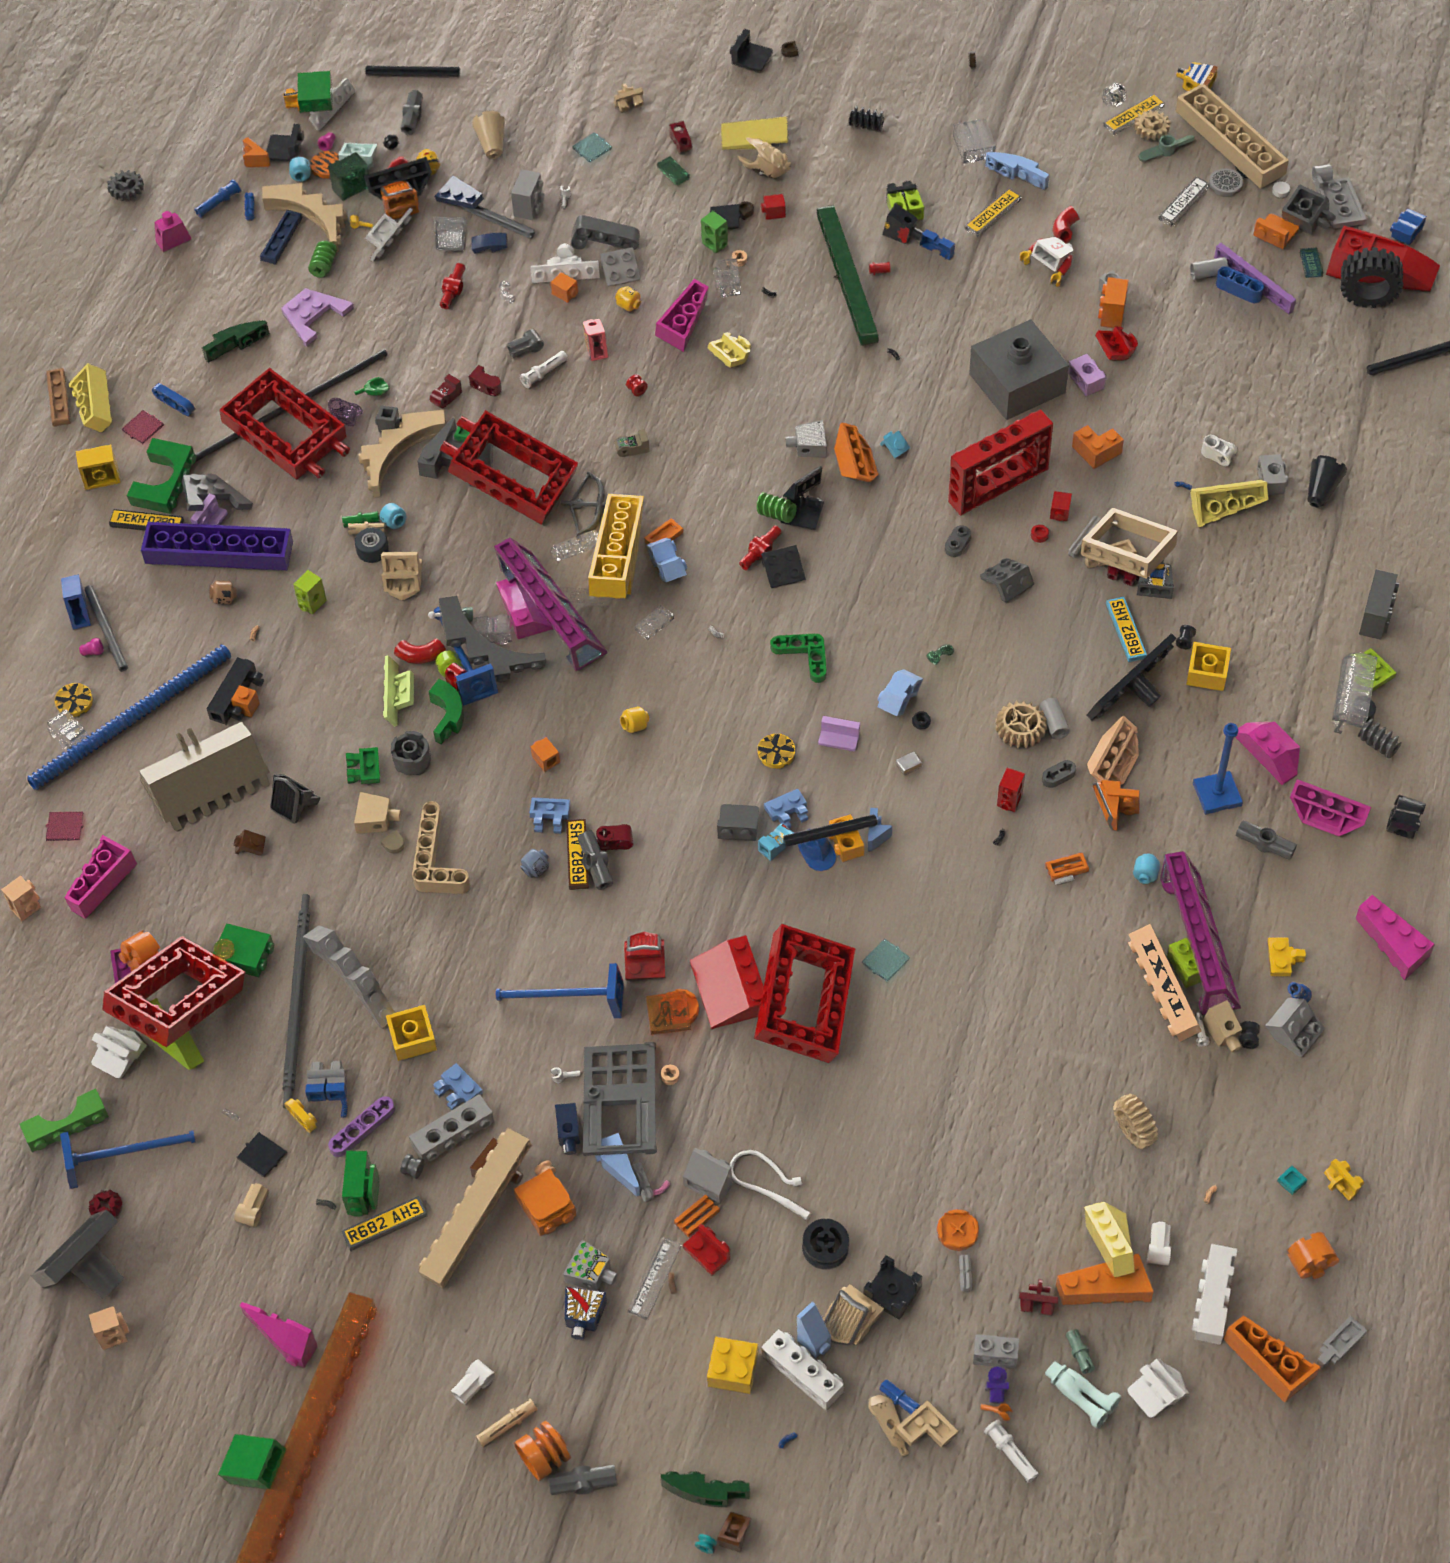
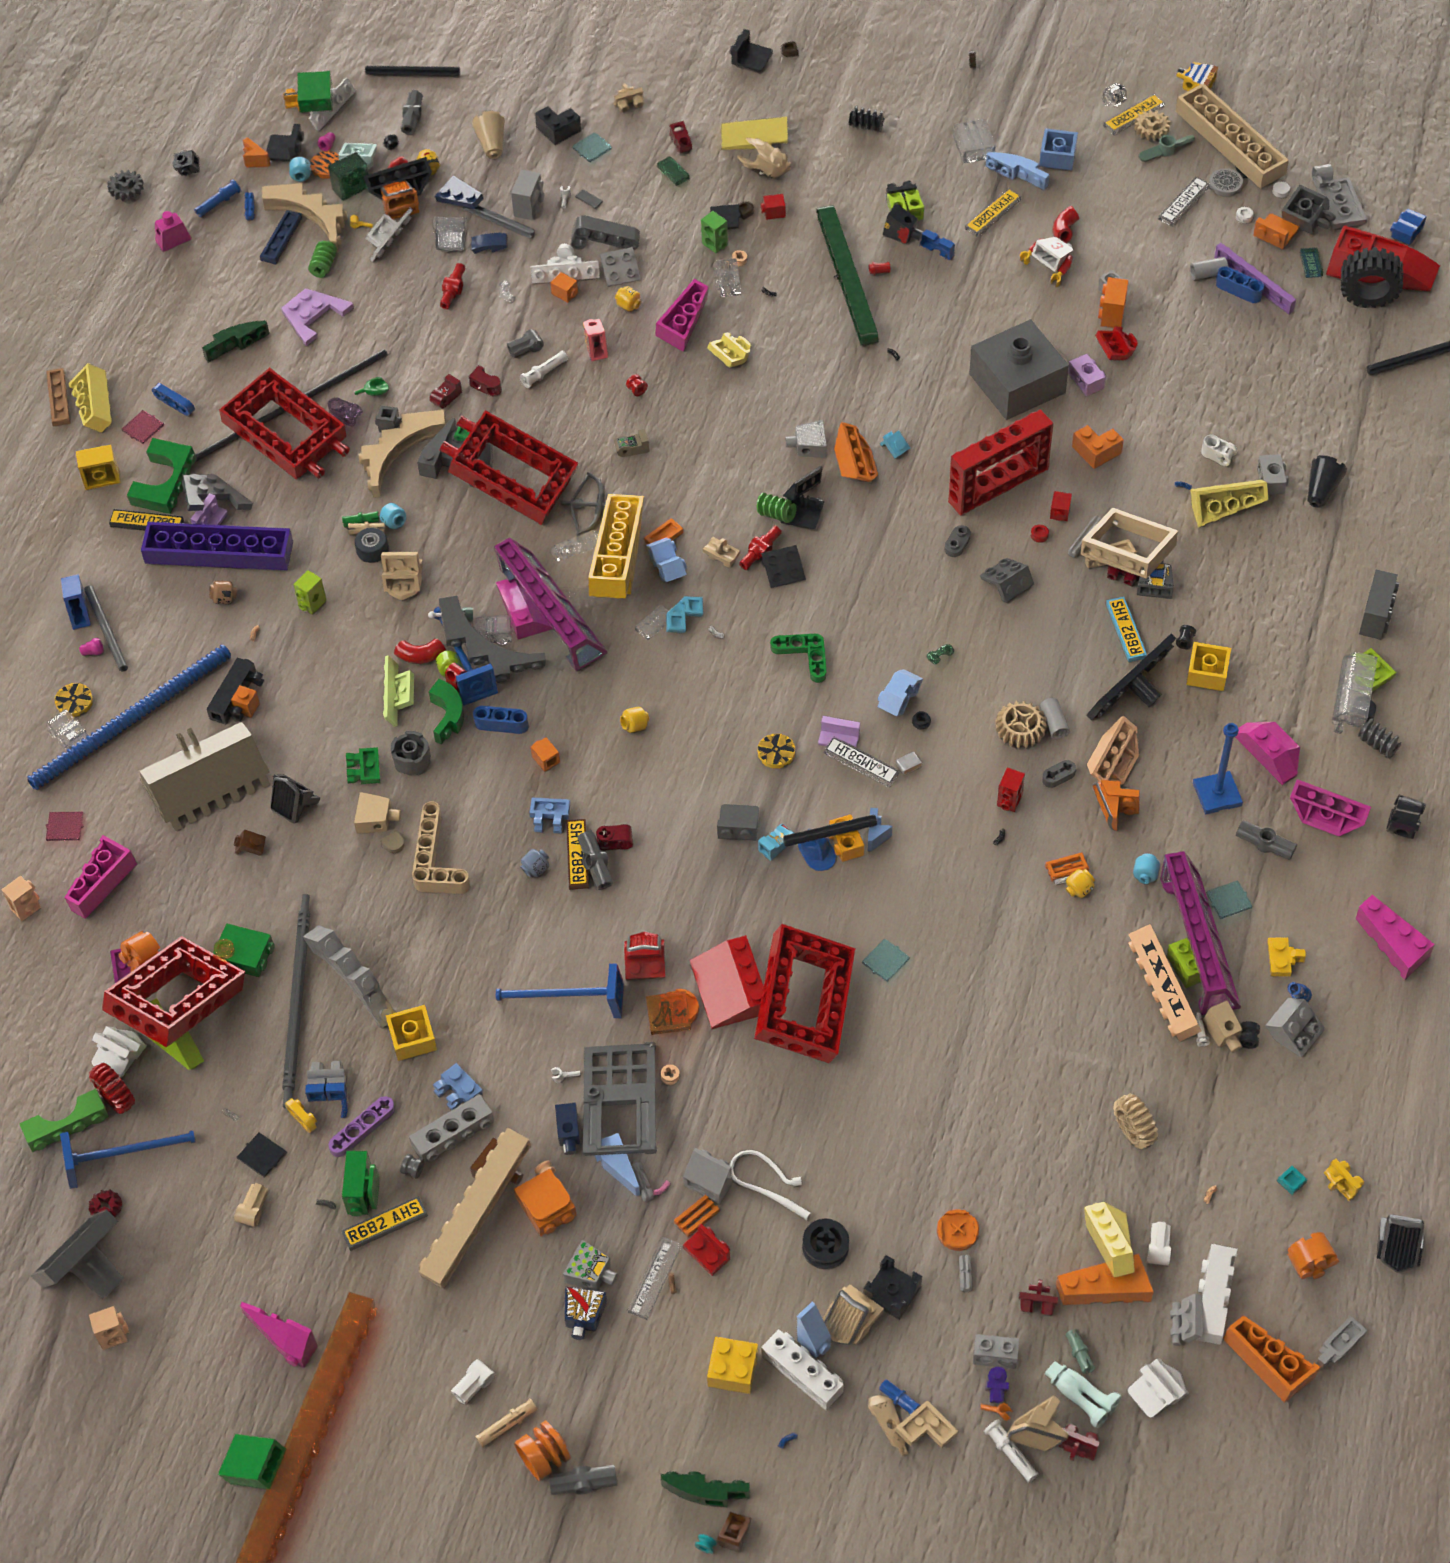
(111, 1088): none -> red gear
(186, 162): none -> black brick
(489, 717): none -> blue beam
(557, 127): none -> black brick
(589, 198): none -> dark grey window
(677, 615): none -> medium azure tile
(721, 551): none -> tan hips
(786, 804): medium blue plate -> none
(861, 761): none -> tile
(1037, 1427): none -> tan piece
(1058, 149): none -> medium blue brick
(1080, 883): none -> yellow head
(1080, 1445): none -> dark red hips
(1191, 1314): none -> light grey plate
(1229, 899): none -> clear light blue piece
(1244, 215): none -> white tile
(1400, 1242): none -> black piece

